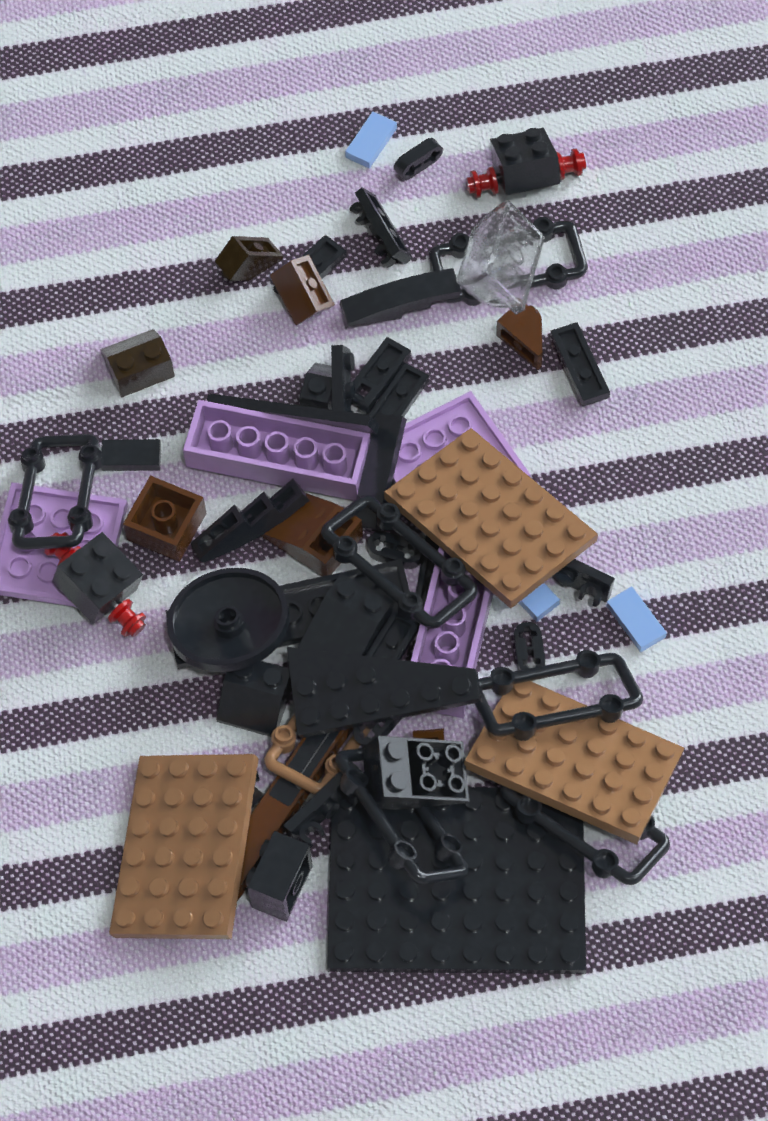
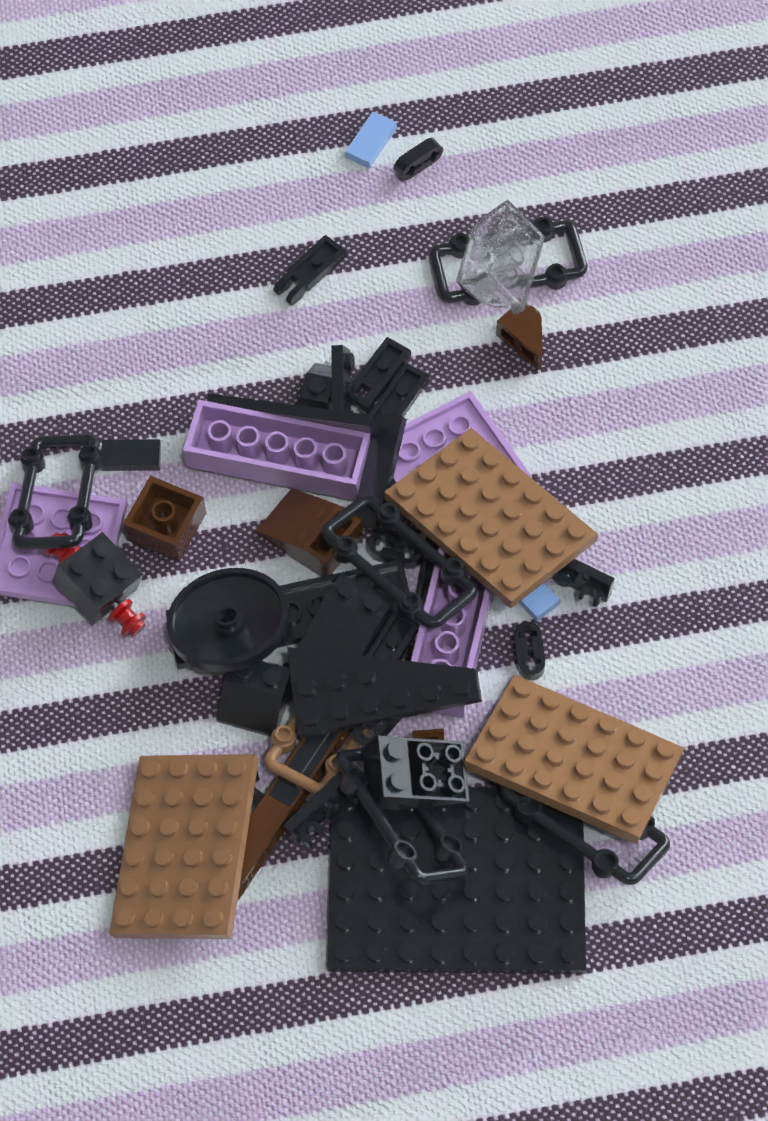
(138, 362): dark brown slope -> none
(240, 527): black slope -> none
(247, 257): dark brown slope -> none
(279, 875): black brick -> none
(301, 289): reddish brown panel -> none
(380, 227): black plate -> none
(399, 296): black slope -> none
(524, 164): black brick -> none
(580, 364): black plate -> none
(586, 665): black bar -> none
(636, 619): light blue tile -> none

